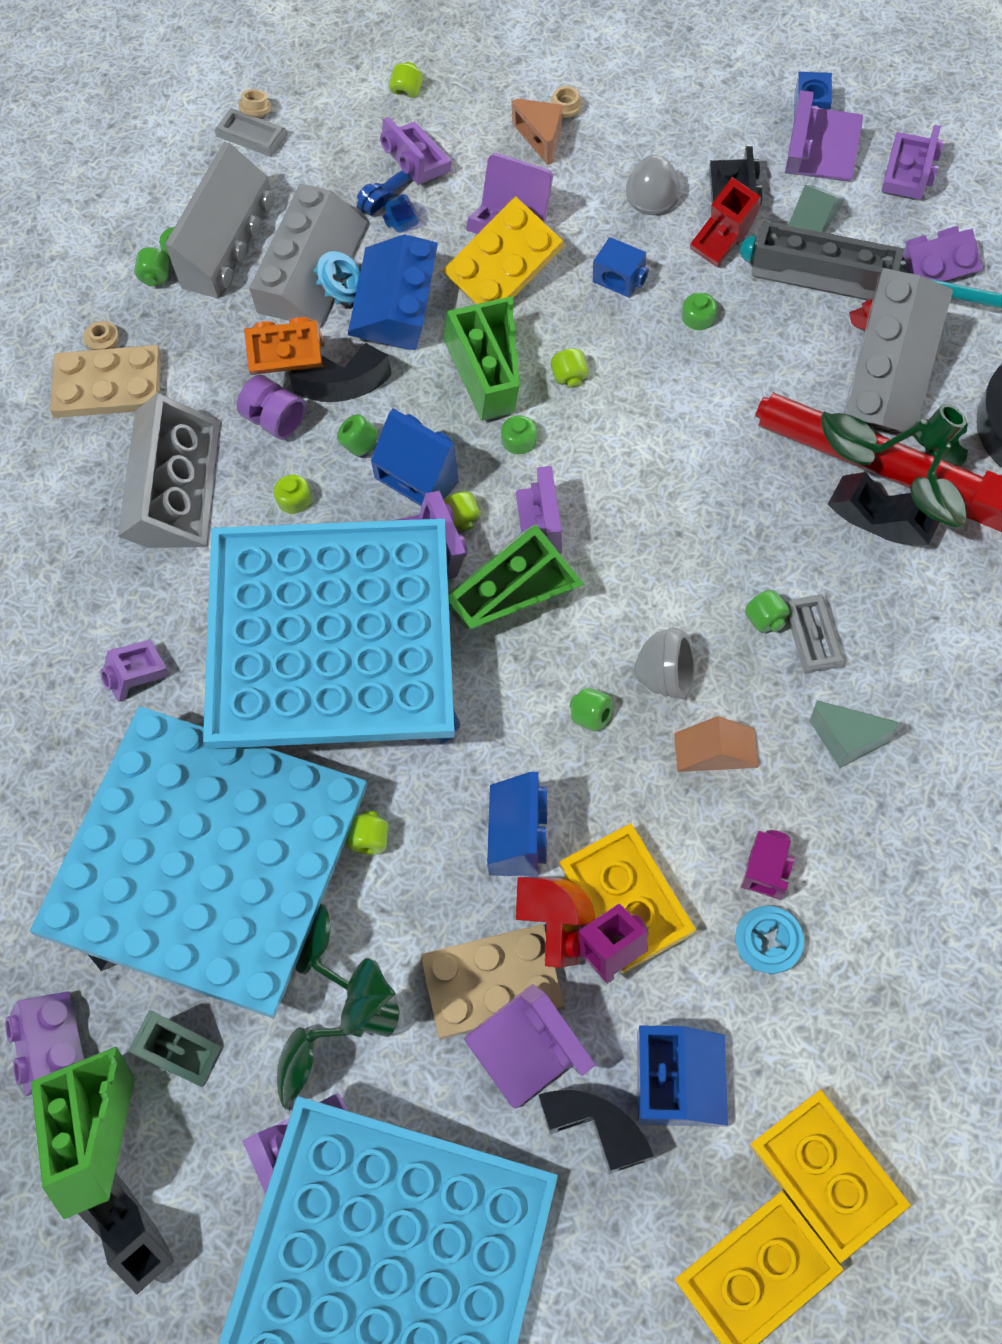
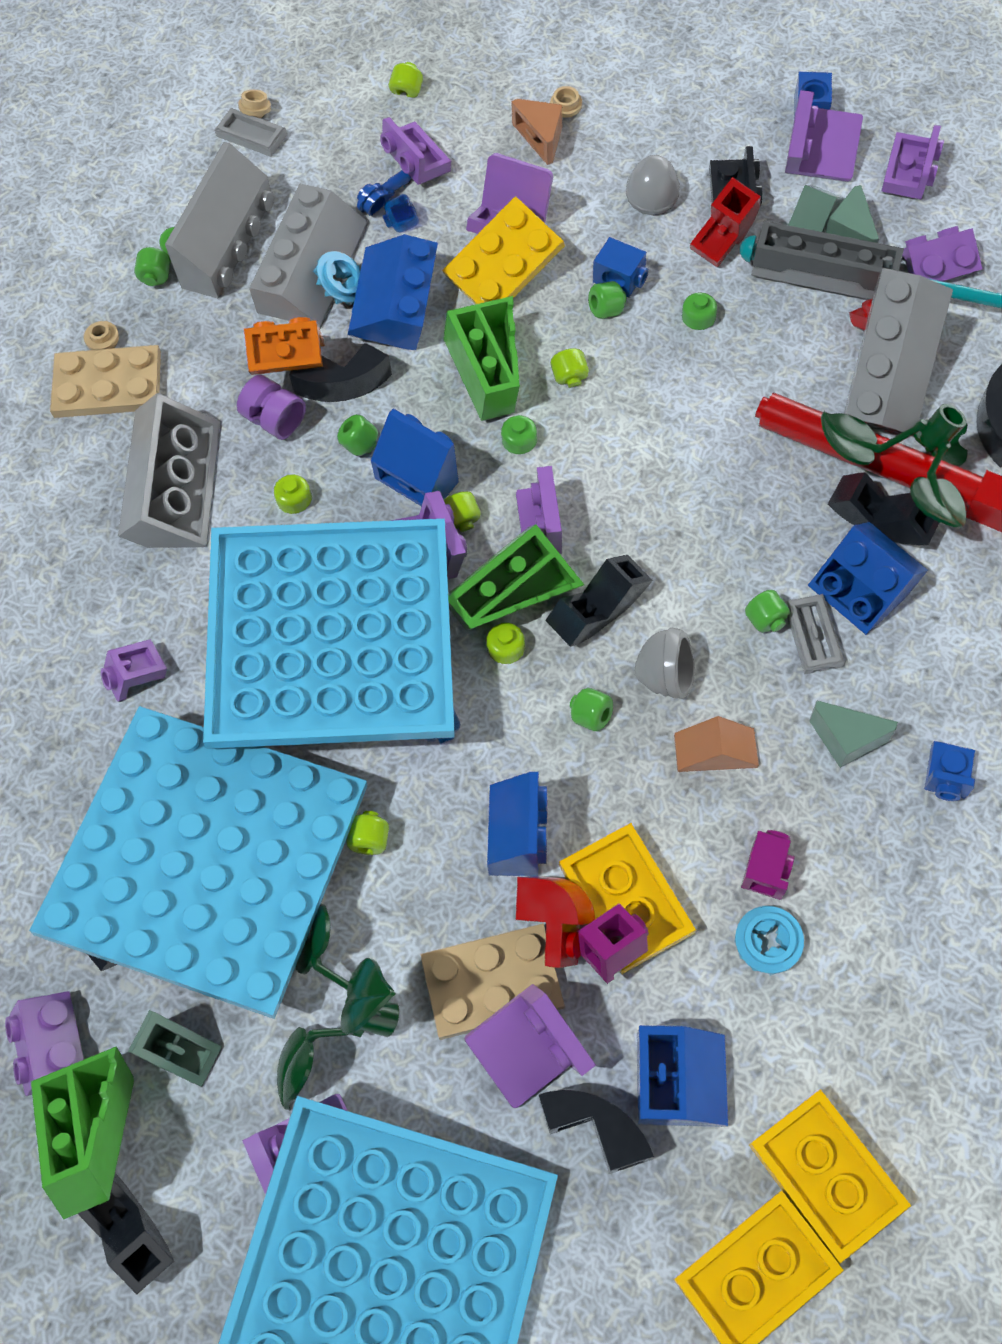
(505, 643): none -> lime piece
(605, 598): none -> black brick
(606, 299): none -> bright green piece
(853, 218): none -> sand green slope
(867, 576): none -> blue slope
(950, 771): none -> blue bracket

